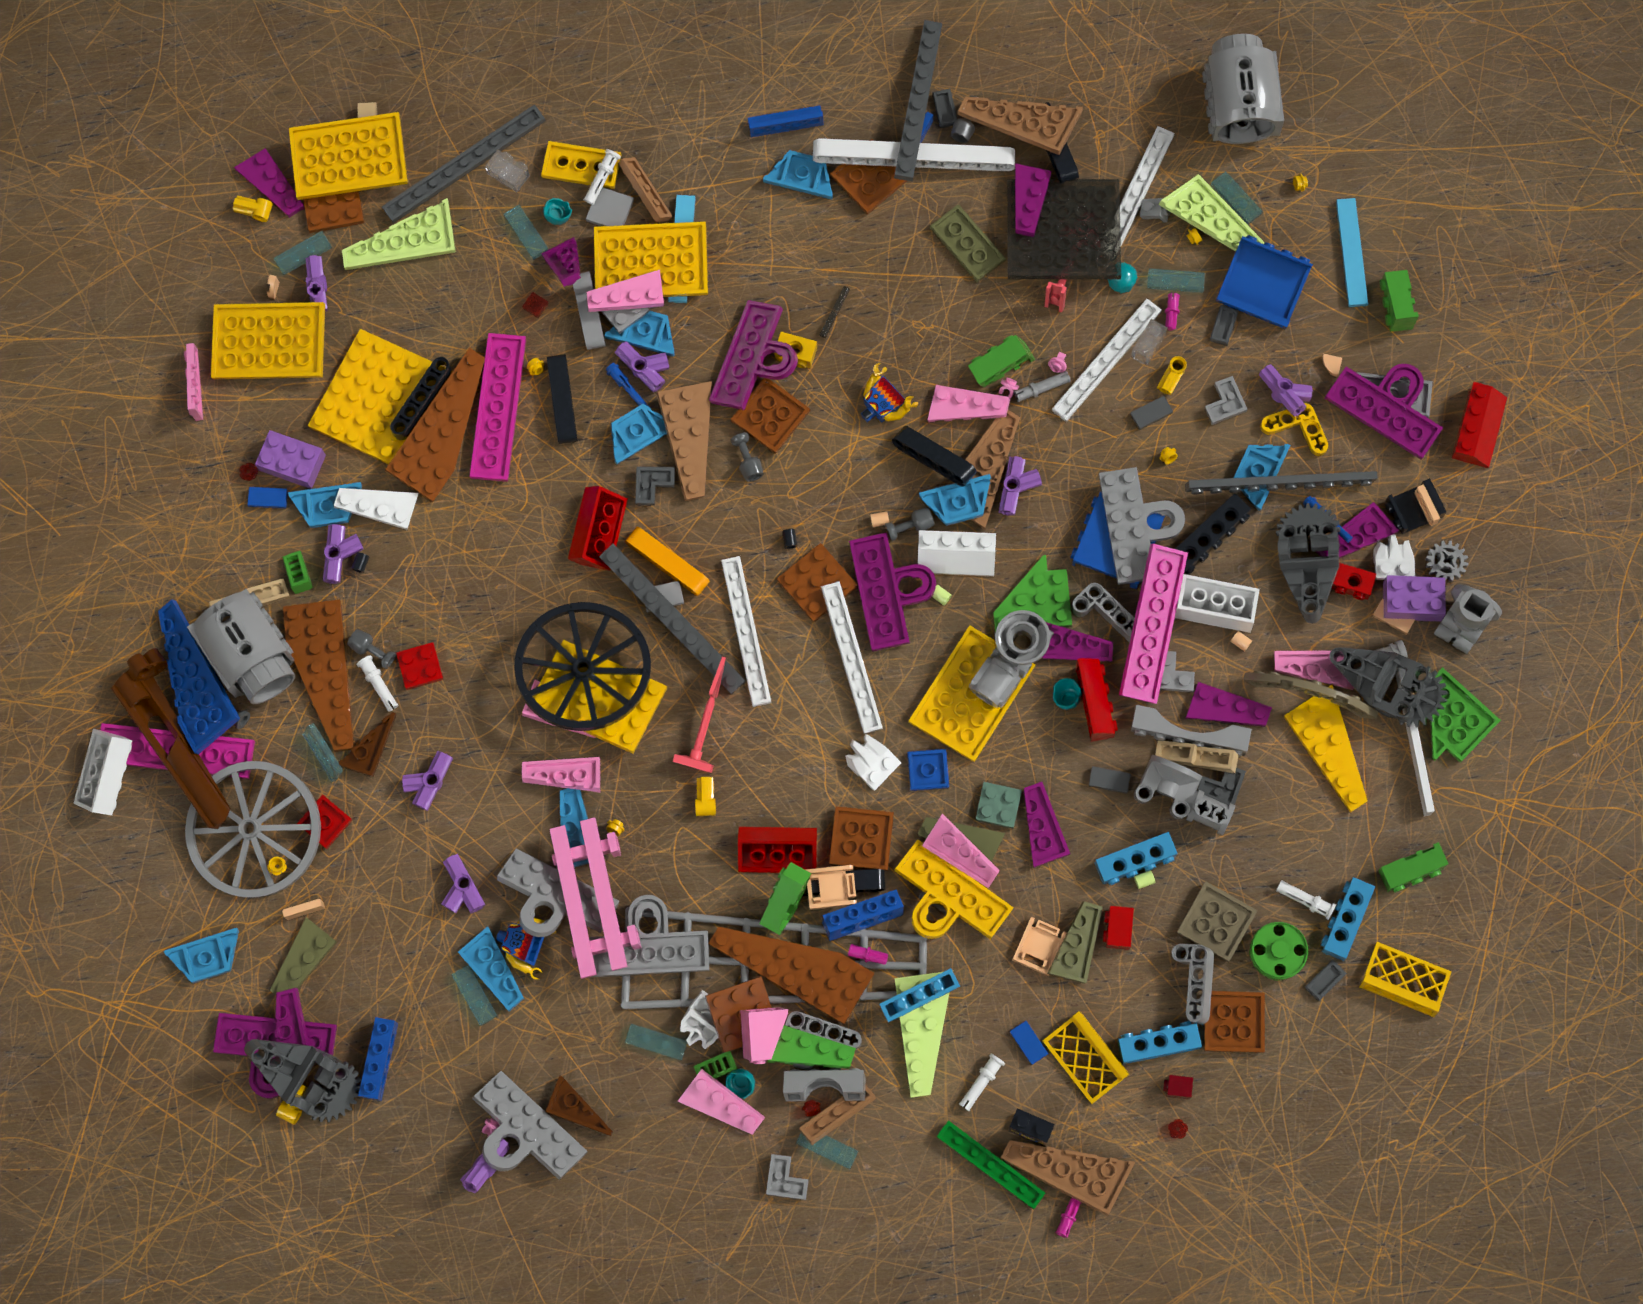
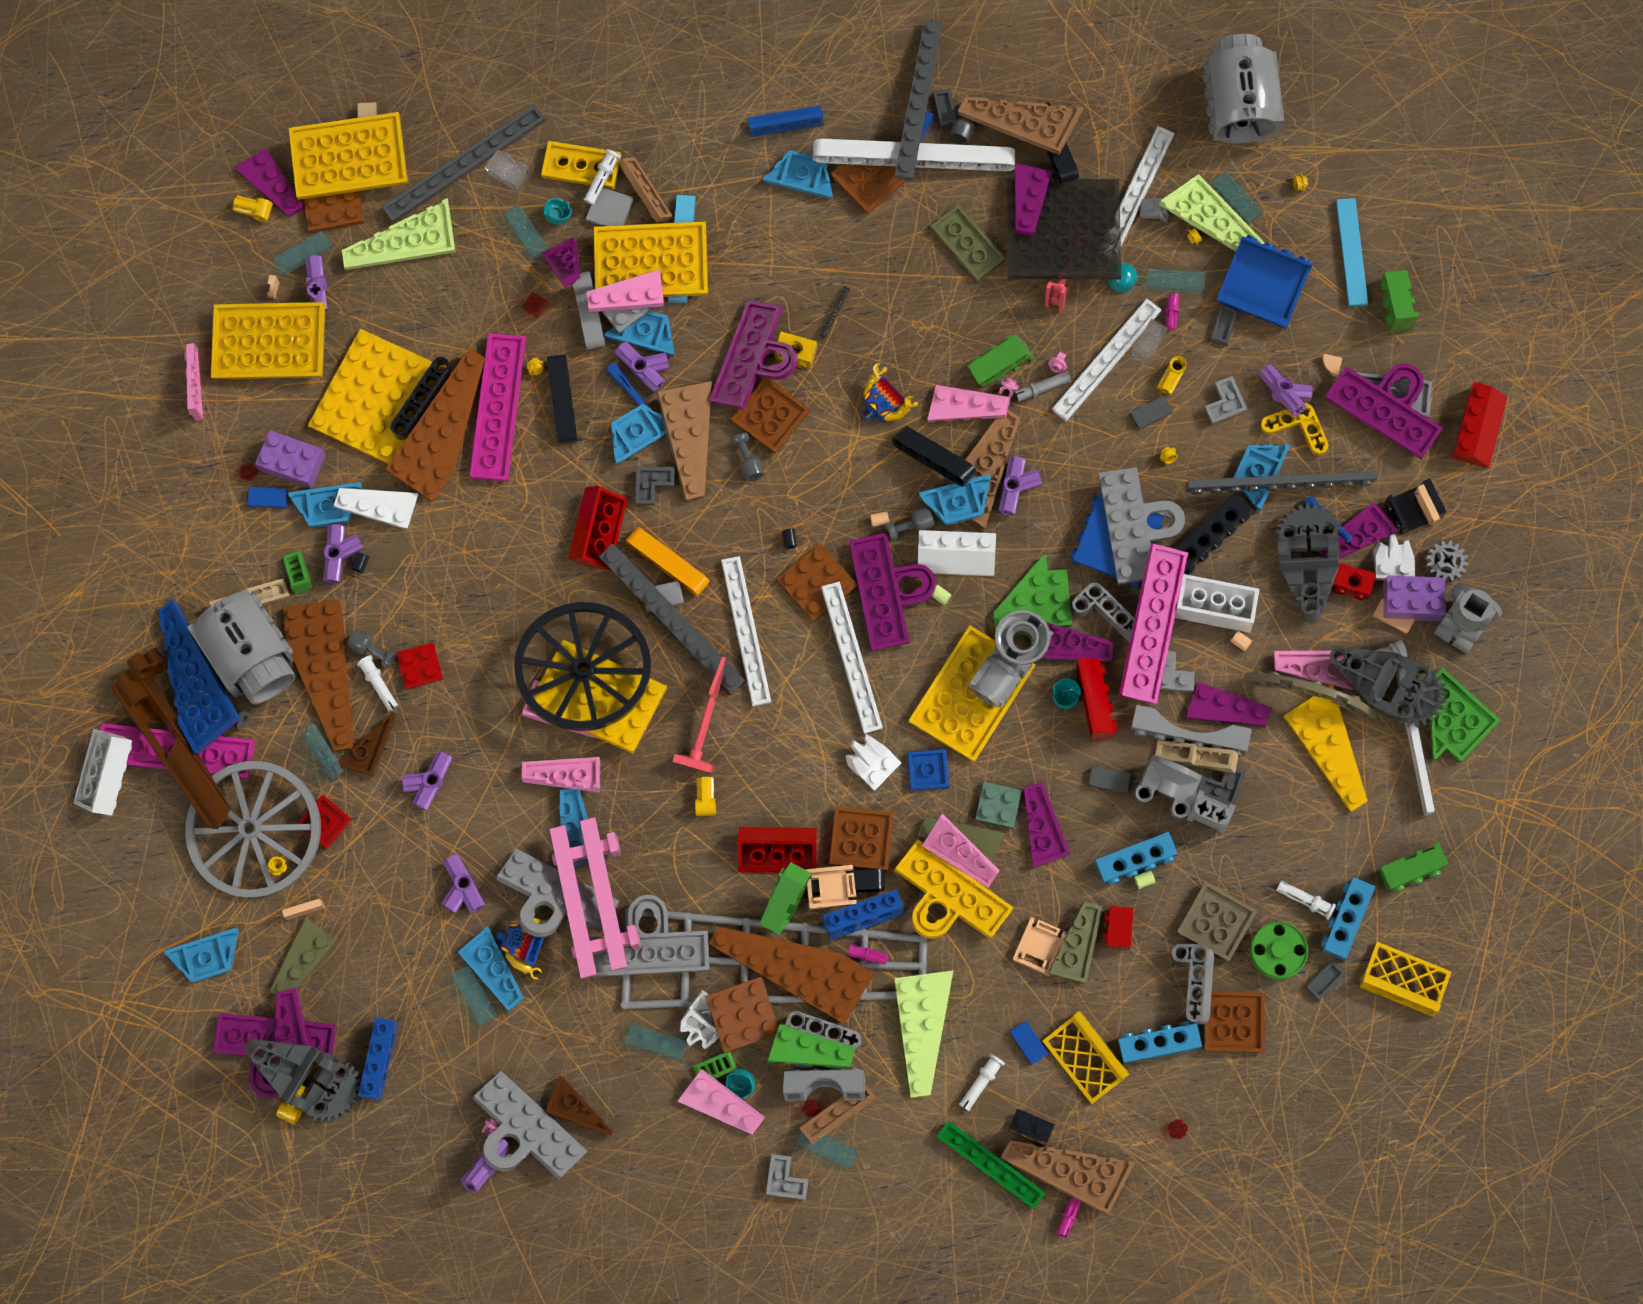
(615, 826): yellow plate -> none
(761, 1032): bright pink slope -> none
(919, 995): dark azure brick -> none
(1178, 1086): dark red brick -> none

